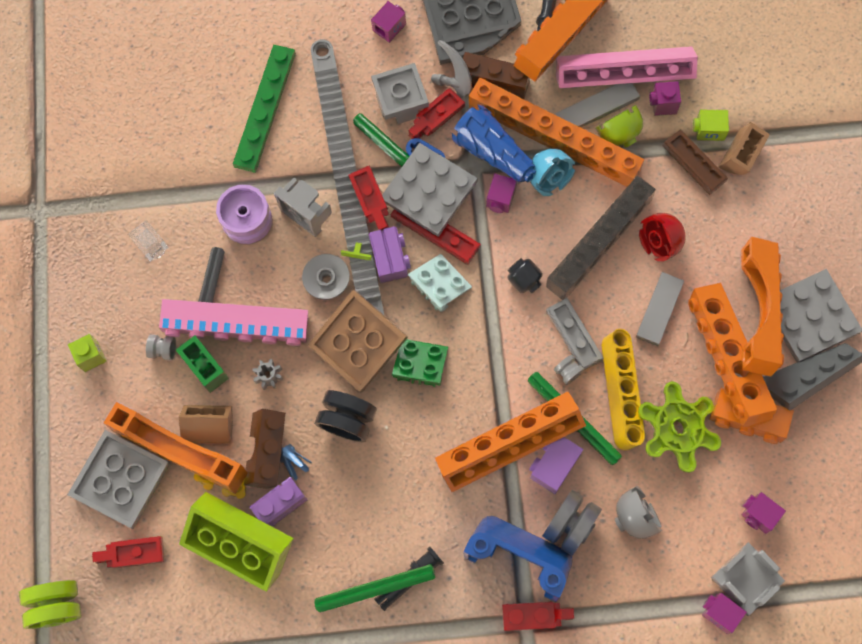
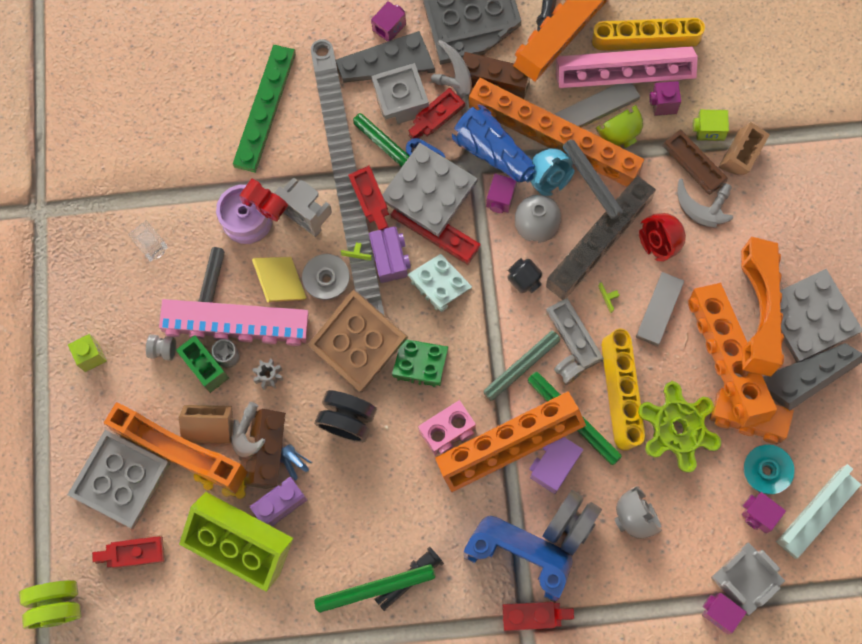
(222, 349): none -> light grey wheel
(239, 441): none -> light grey piece
(266, 202): none -> red leg
(279, 279): none -> light yellow piece
(386, 57): none -> dark grey wing
(443, 423): none -> bright pink brick
(521, 365): none -> sand green axle
(537, 218): none -> light grey cylinder
(592, 179): none -> dark grey axle
(608, 296): none -> lime piece
(656, 27): none -> yellow beam
(701, 214): none -> light grey piece
(779, 463): none -> teal dish
(819, 512): none -> light aqua fence

